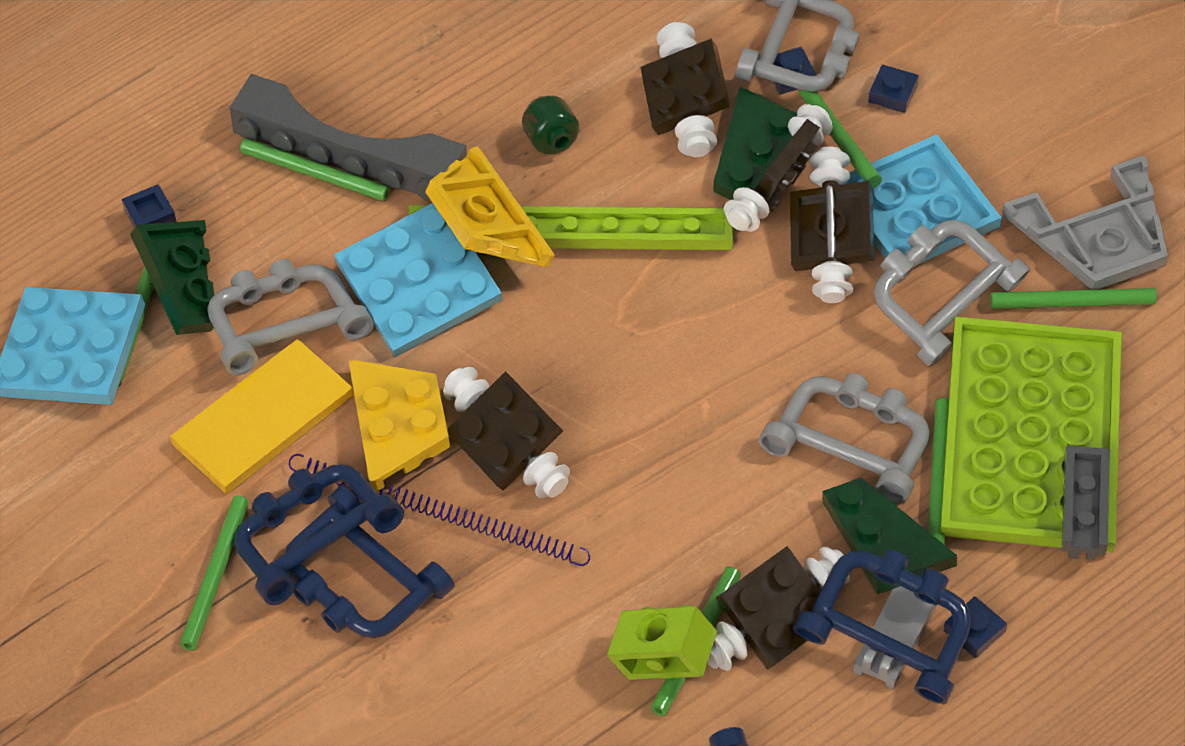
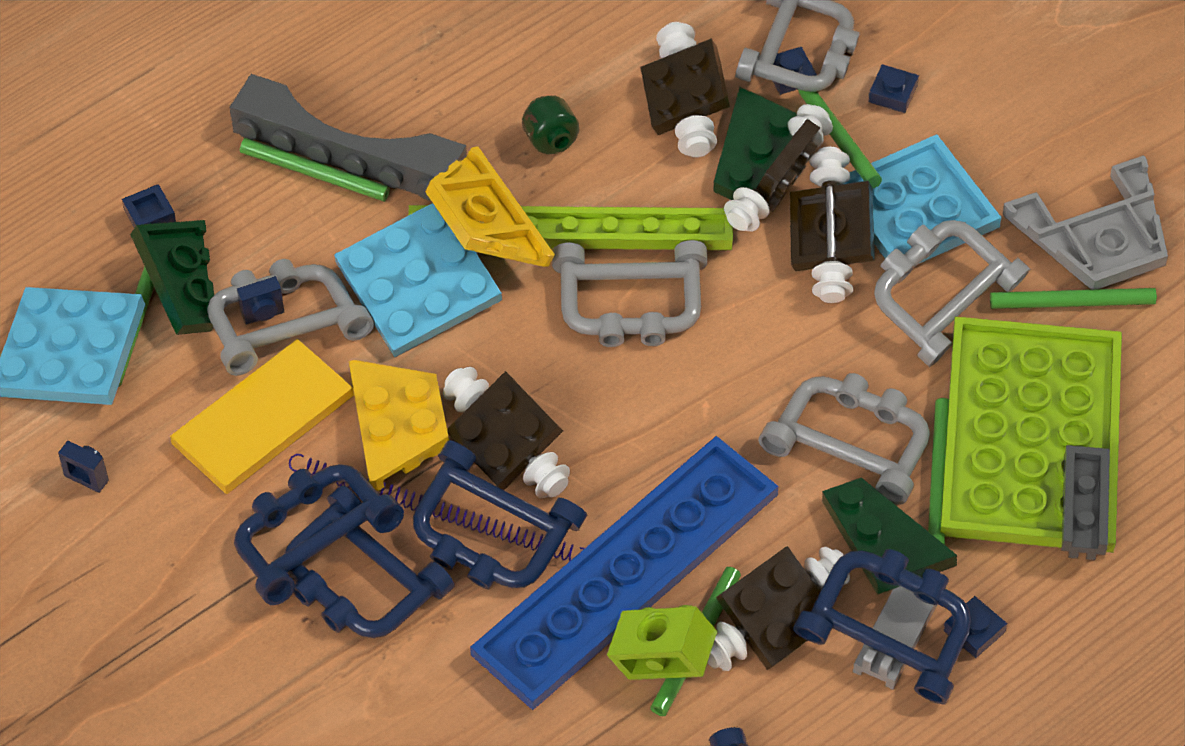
(83, 466): none -> dark blue plate
(213, 574): bright green piece -> none
(260, 300): none -> dark blue plate
(485, 569): none -> dark blue bar
(611, 327): none -> light grey bar
(623, 570): none -> blue plate

